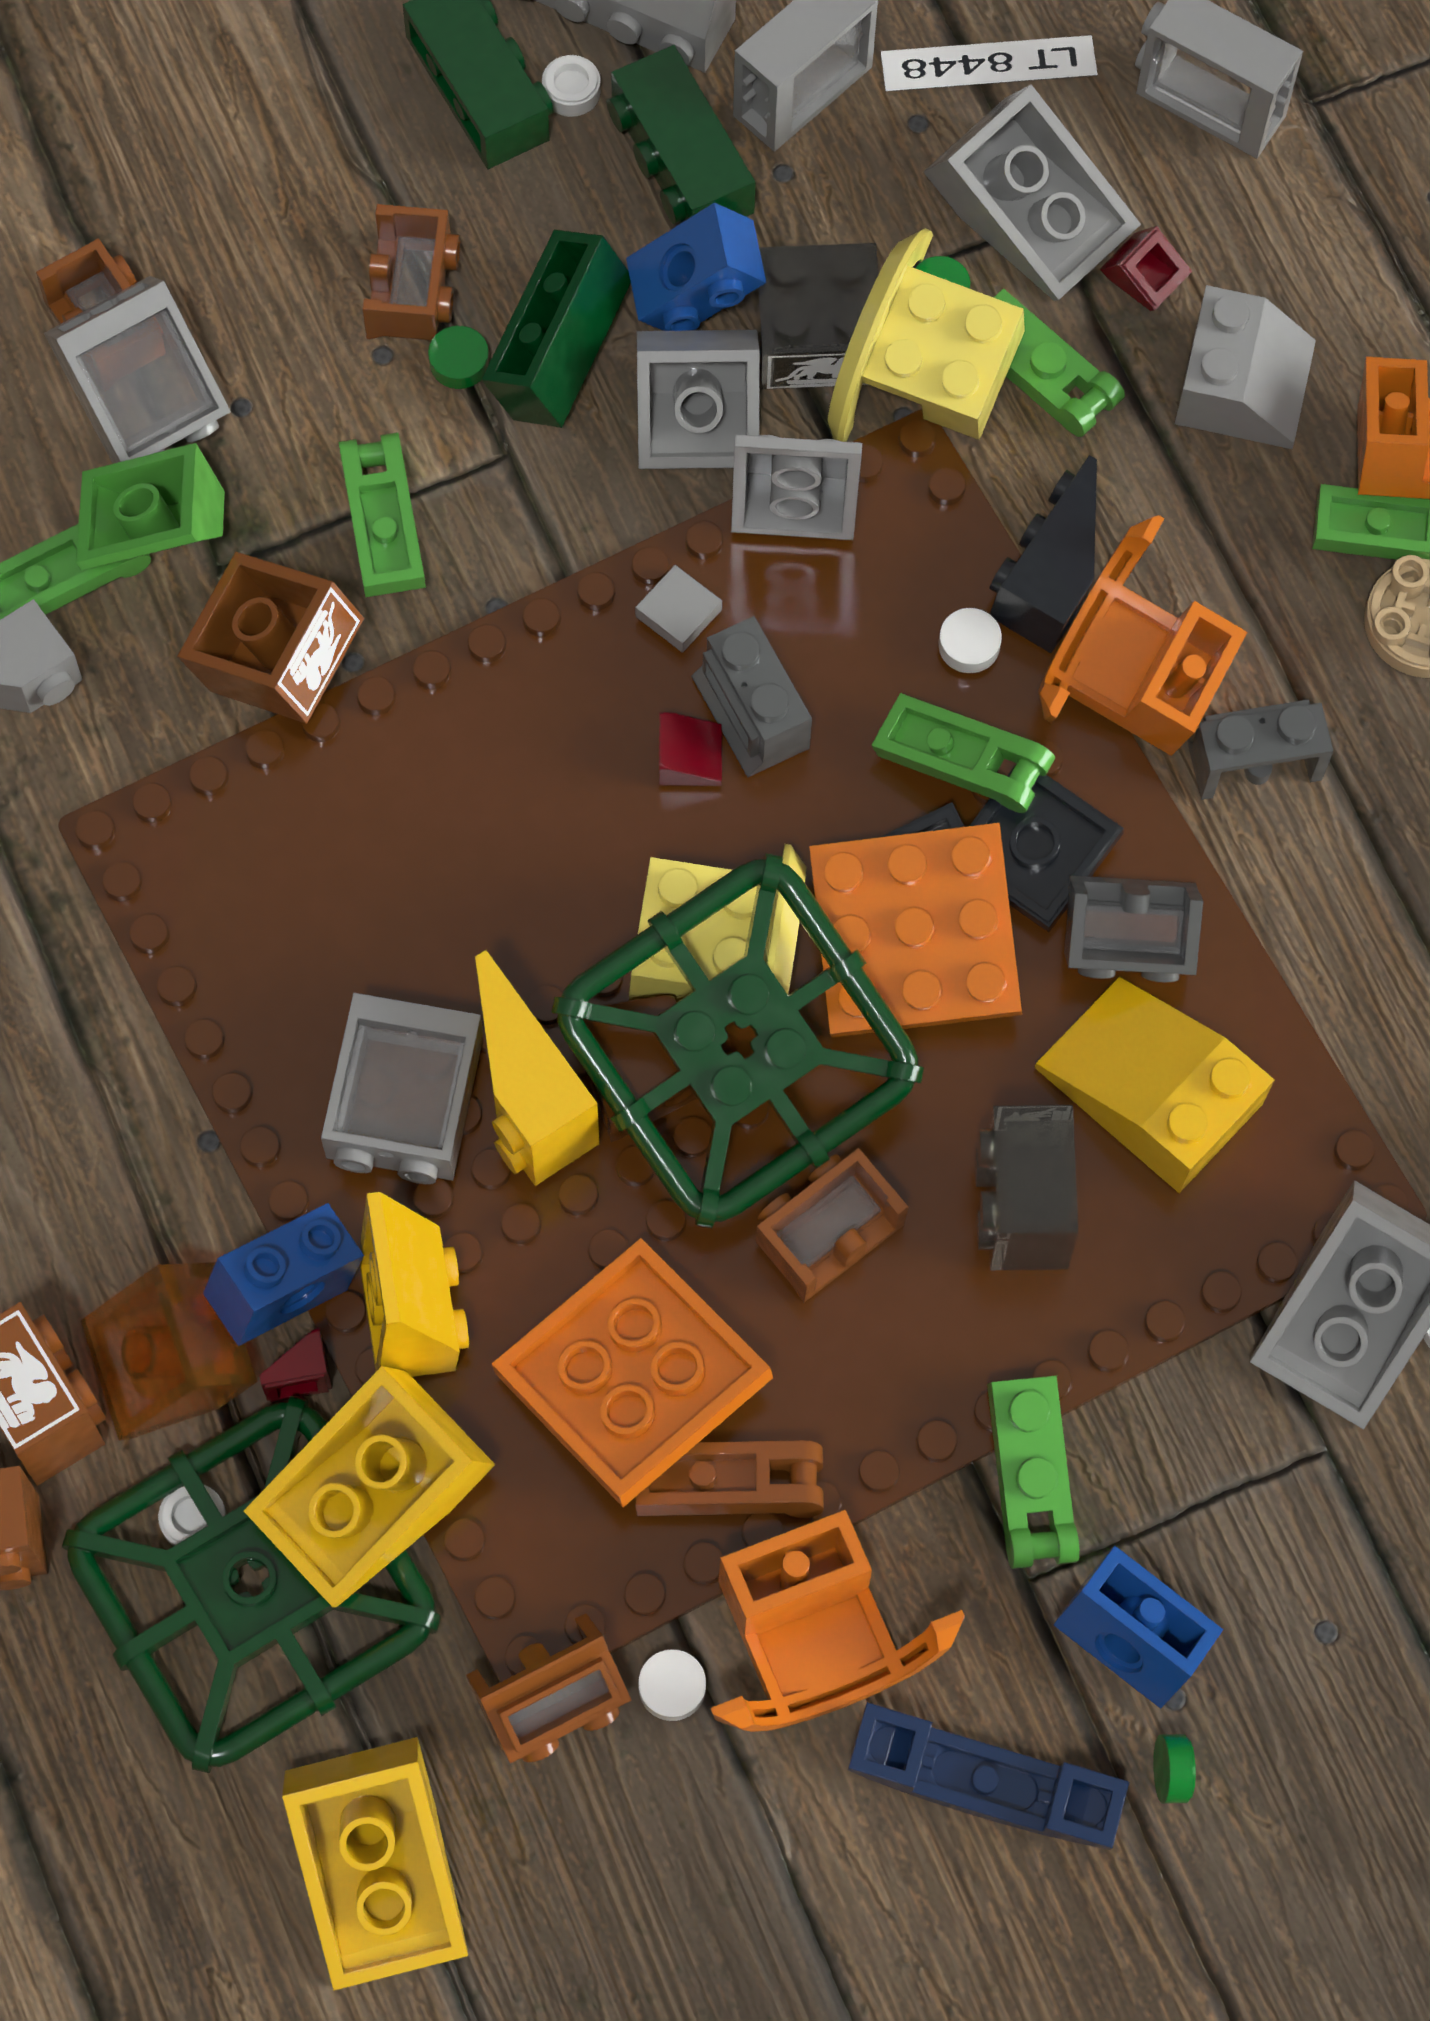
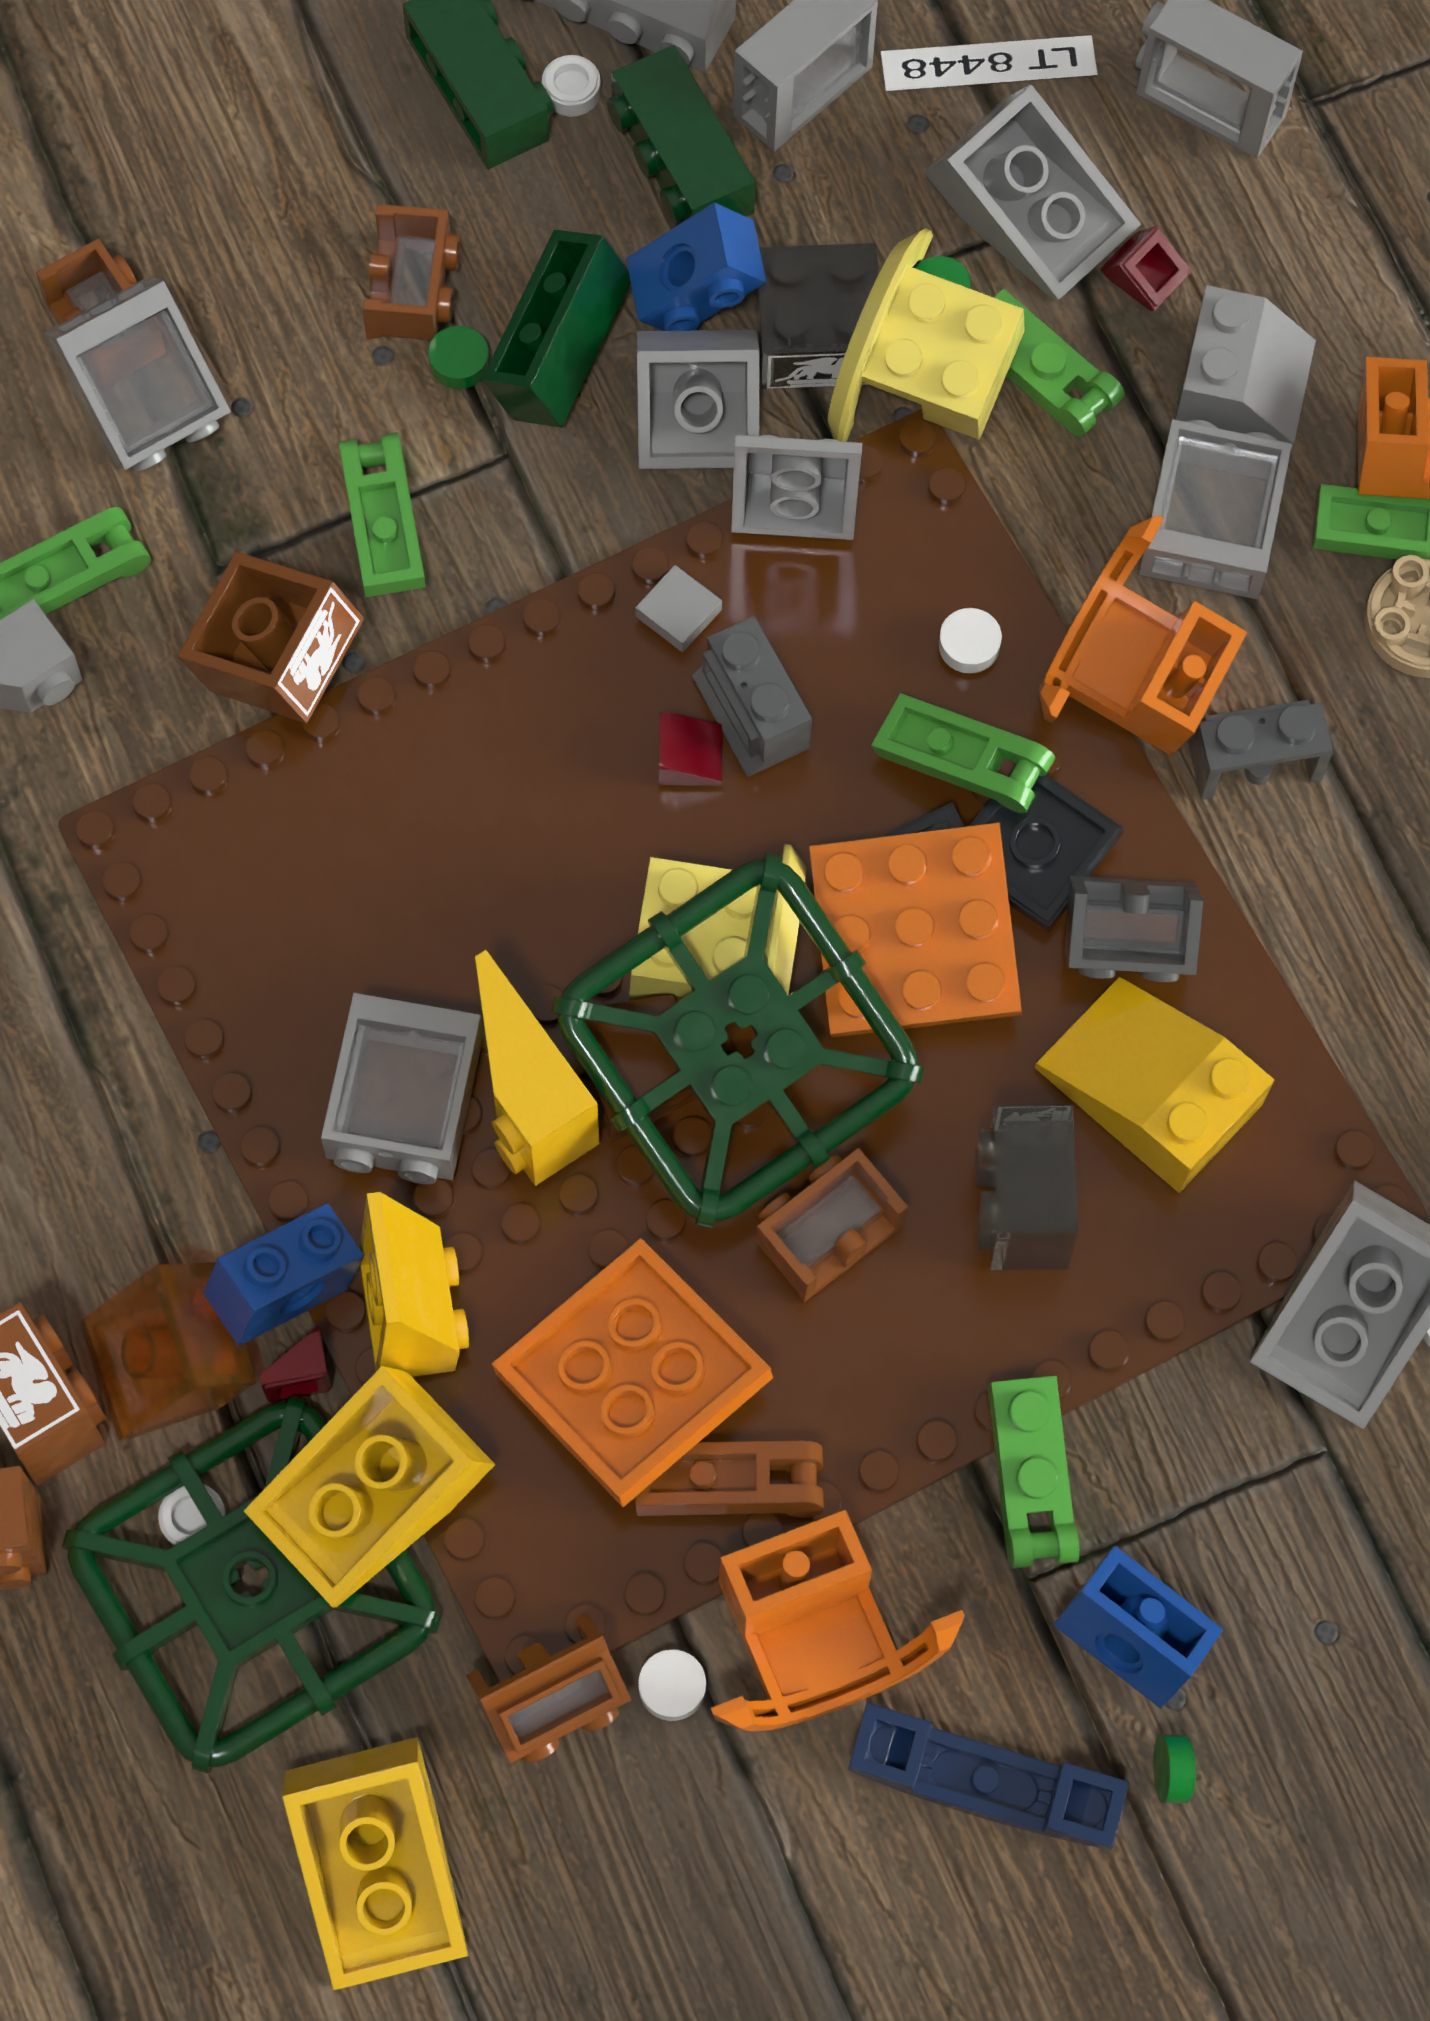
(148, 506): bright green slope -> none
(1056, 570): black slope -> none
(1218, 508): none -> window

